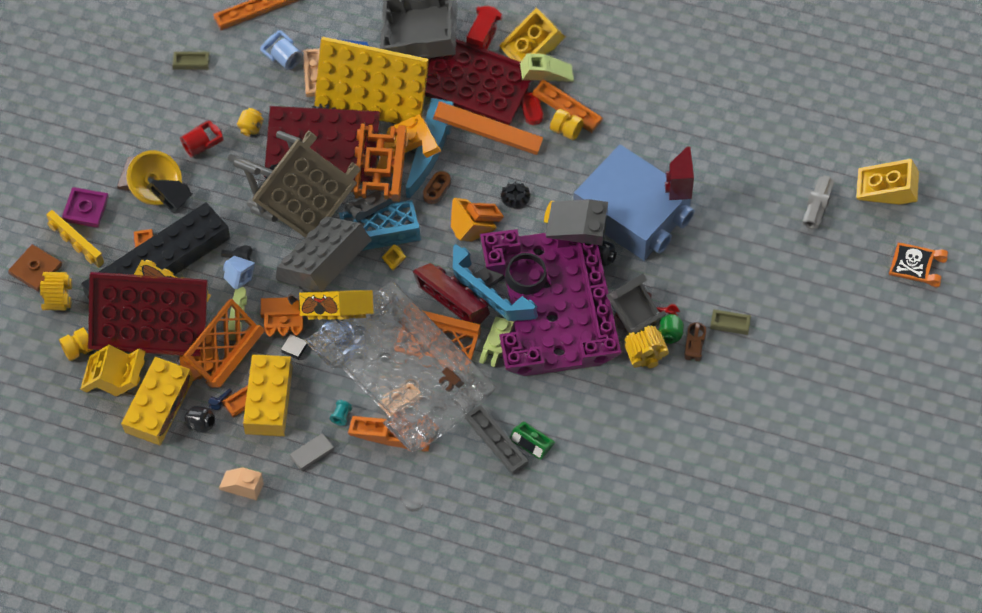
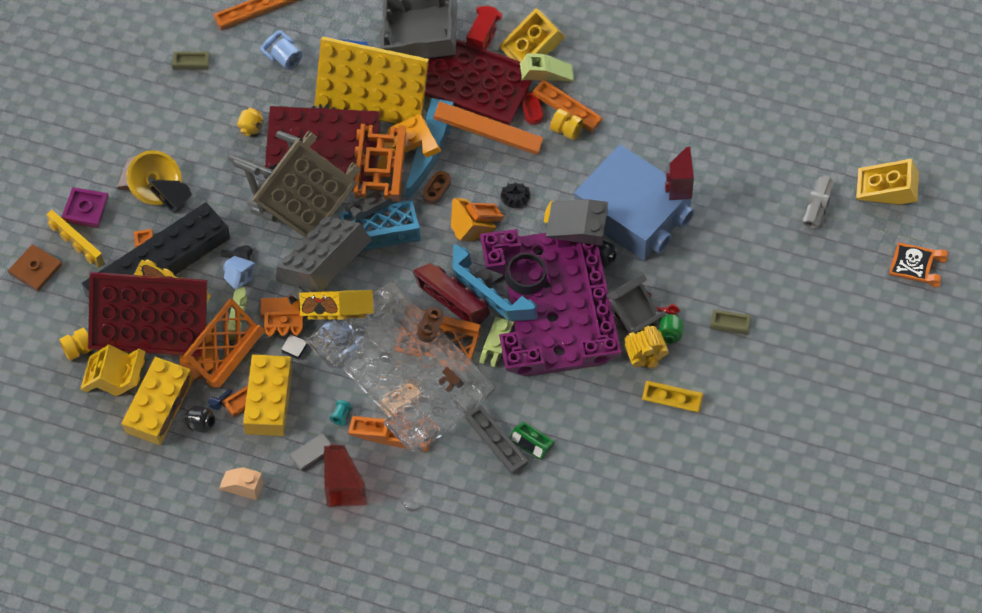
(55, 291): yellow brick -> none
(198, 141): red piece -> none
(311, 60): light nougat tile -> none
(341, 478): none -> clear red slope
(394, 257): yellow slope -> none
(430, 323): none -> reddish brown plate
(672, 396): none -> yellow slope
(695, 343): reddish brown piece -> none

